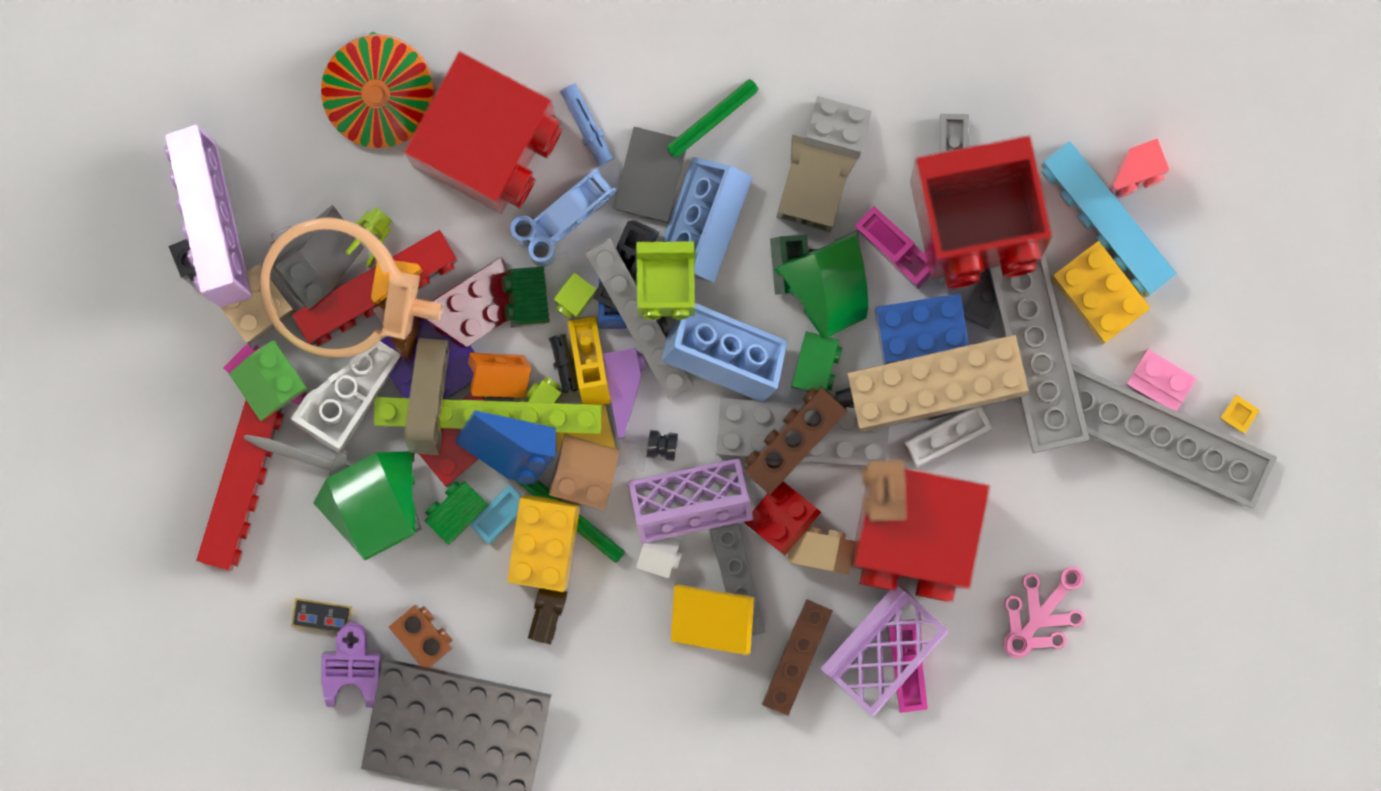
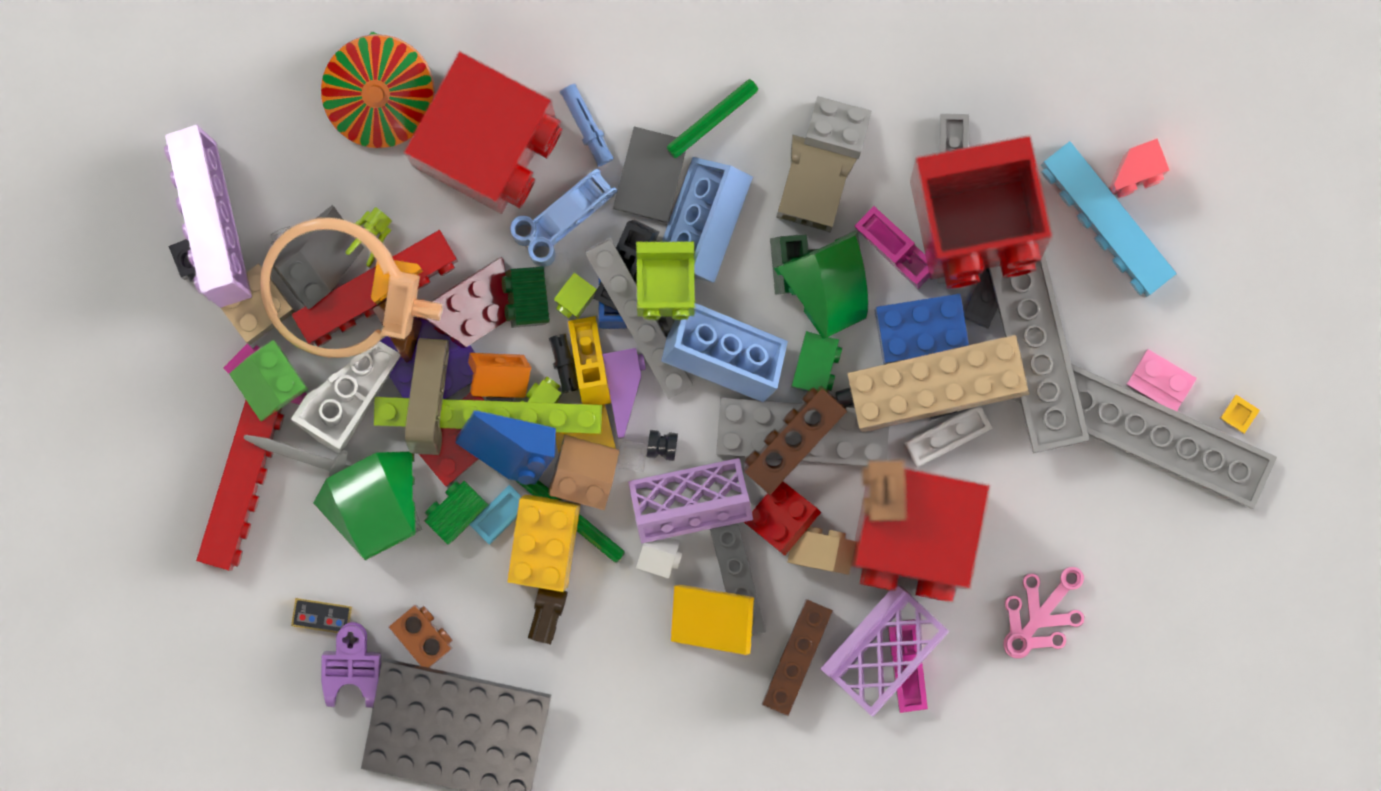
(1100, 293): yellow brick -> none

